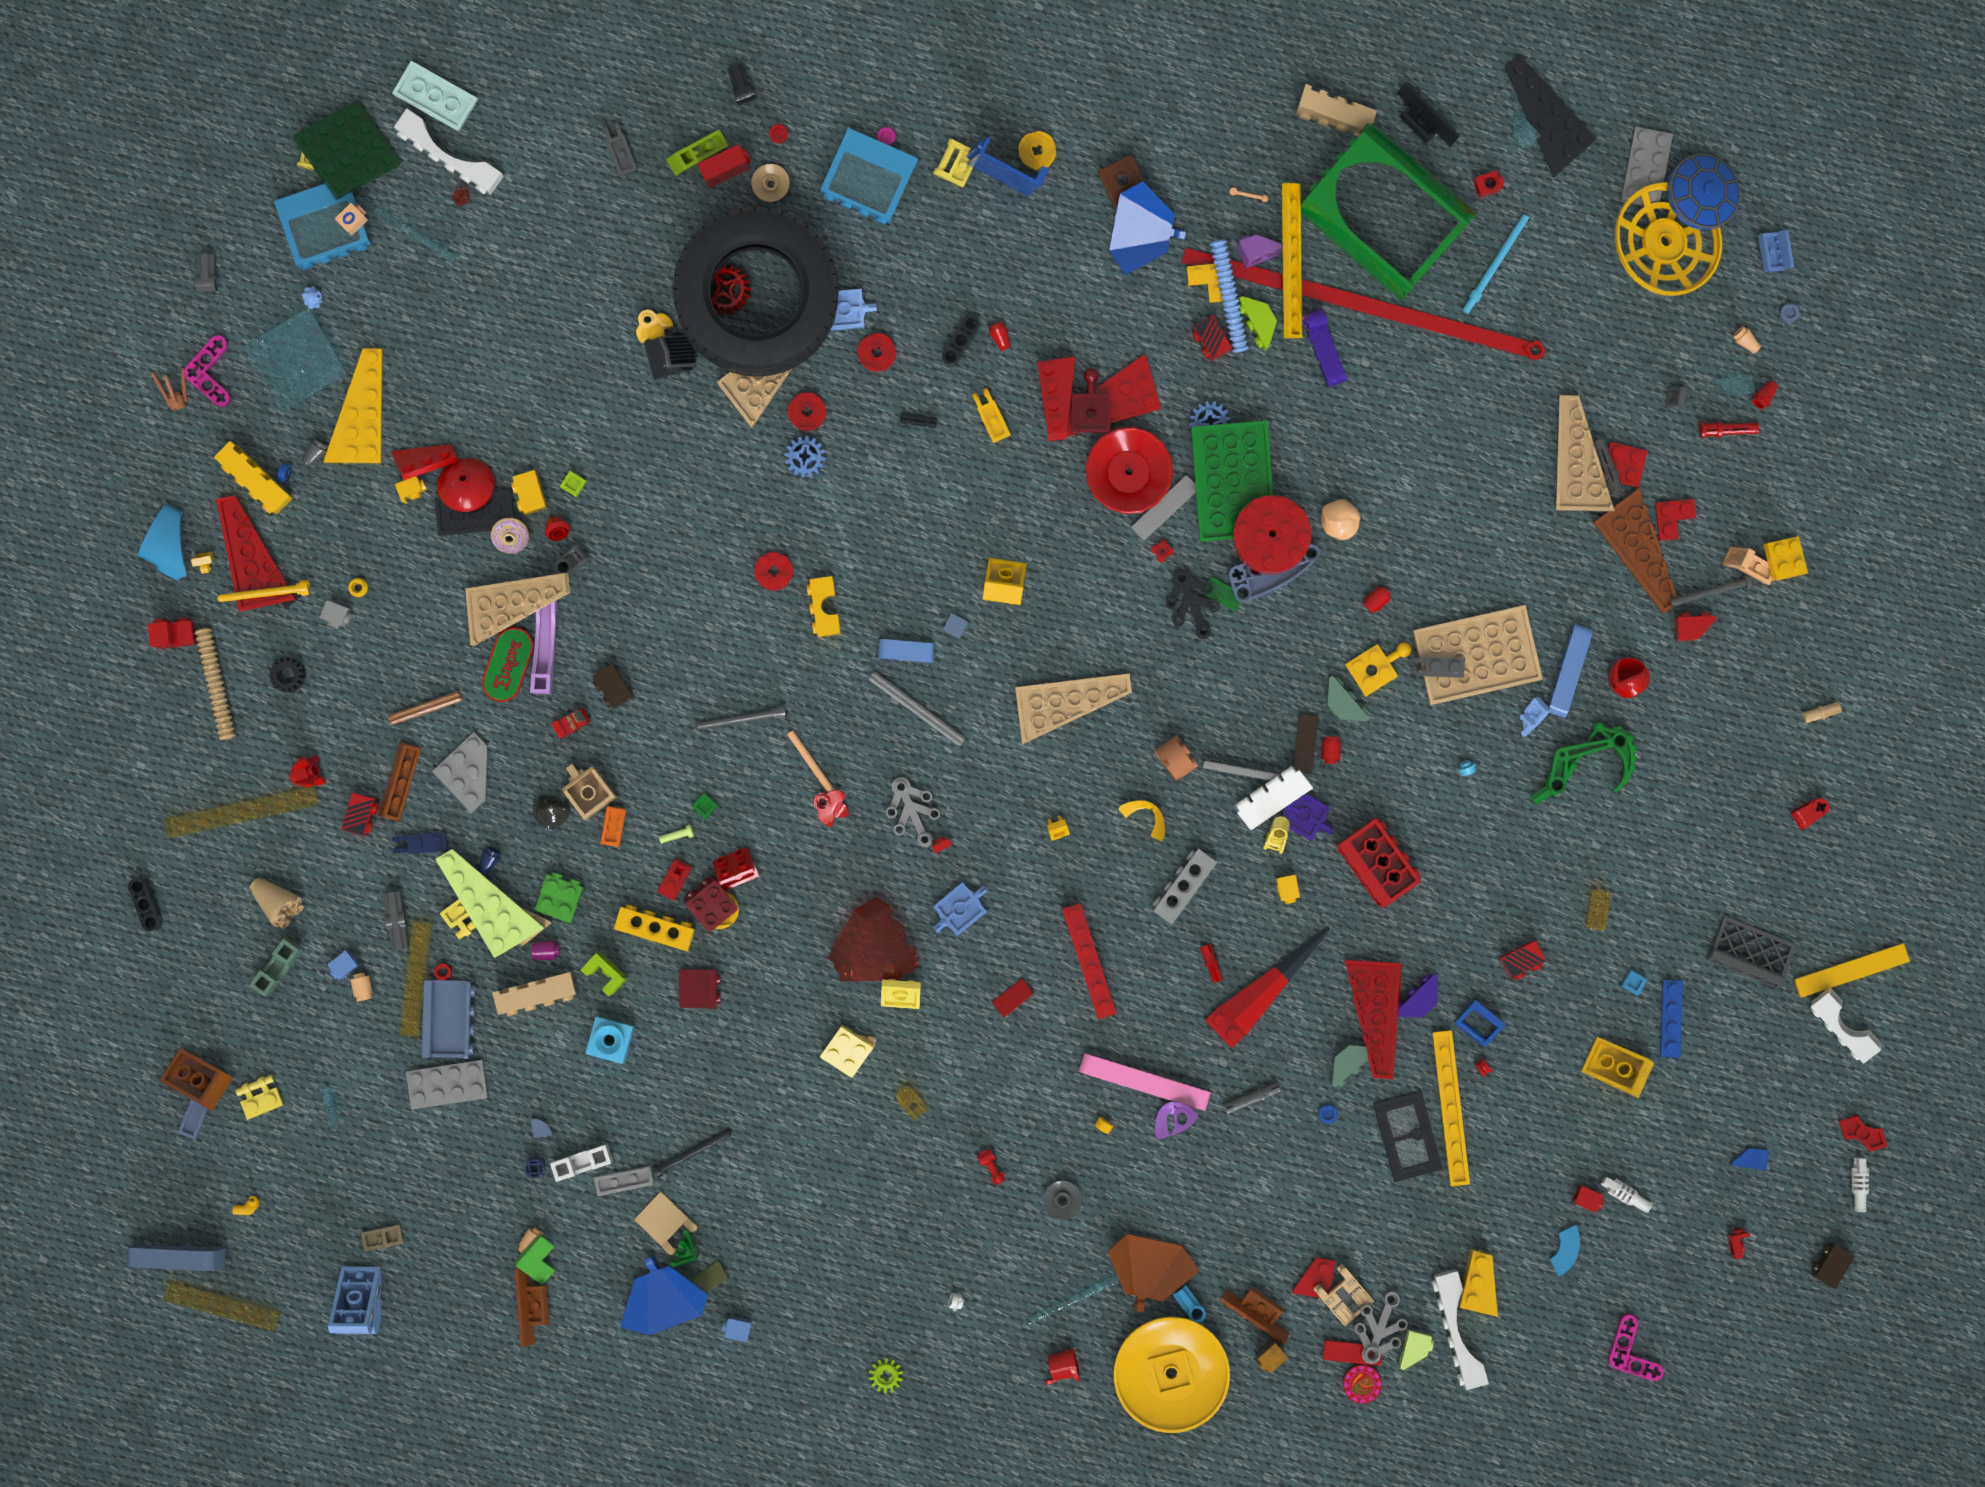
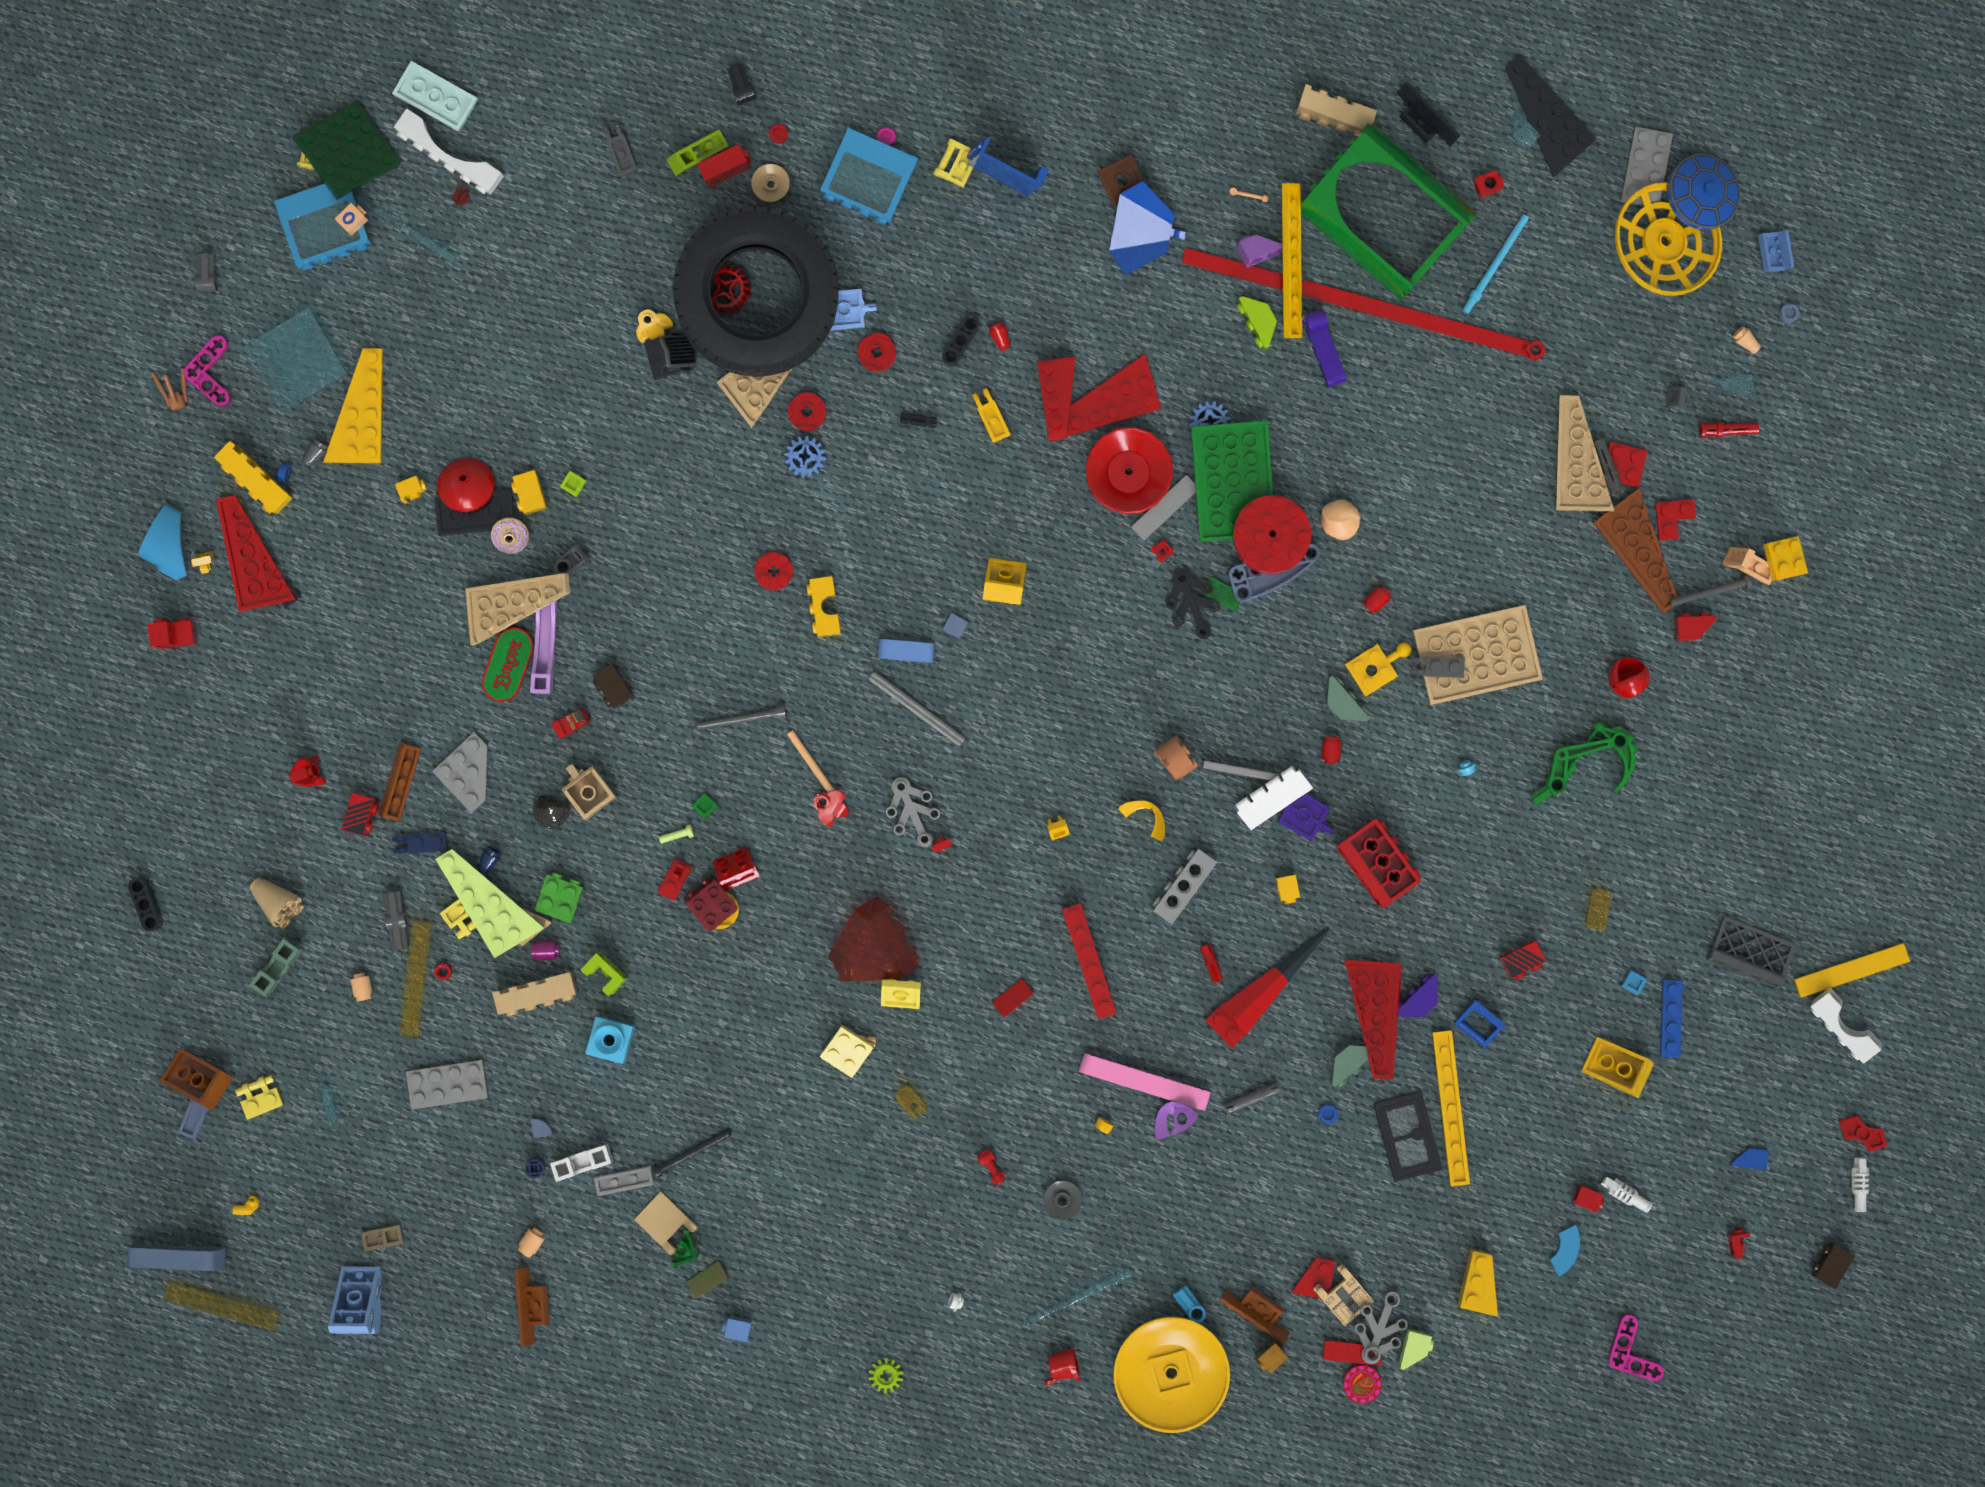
(215, 685): tan piece -> none
(241, 812): clear yellow tile -> none
(275, 674): black tyre -> none
(302, 588): yellow piece -> none
(312, 297): light blue plant -> none
(336, 614): light grey brick -> none
(343, 965): medium blue brick -> none
(353, 583): yellow plate -> none
(423, 460): red wing -> none
(424, 708): medium nougat axle -> none
(448, 1019): sand blue panel -> none
(532, 1260): bright green tile -> none
(556, 529): red cone -> none
(613, 826): orange plate -> none
(625, 924): yellow brick -> none
(662, 1300): blue panel -> none
(699, 988): dark red bracket -> none
(959, 909): medium blue plate -> none
(1034, 140): yellow plate -> none
(1058, 703): tan wing -> none
(1098, 402): dark red plate -> none
(1150, 1267): dark orange panel -> none
(1205, 275): yellow plate -> none
(1211, 338): brick -> none
(1229, 295): light blue piece -> none
(1277, 835): light yellow piece -> none
(1305, 743): dark brown tile -> none
(1449, 1290): white arch -> none
(1482, 1067): red bush -> none
(1533, 715): light blue slope -> none
(1570, 670): medium blue beam -> none
(1764, 396): red cone -> none
(1807, 814): red piece -> none
(1821, 712): tan axle -> none

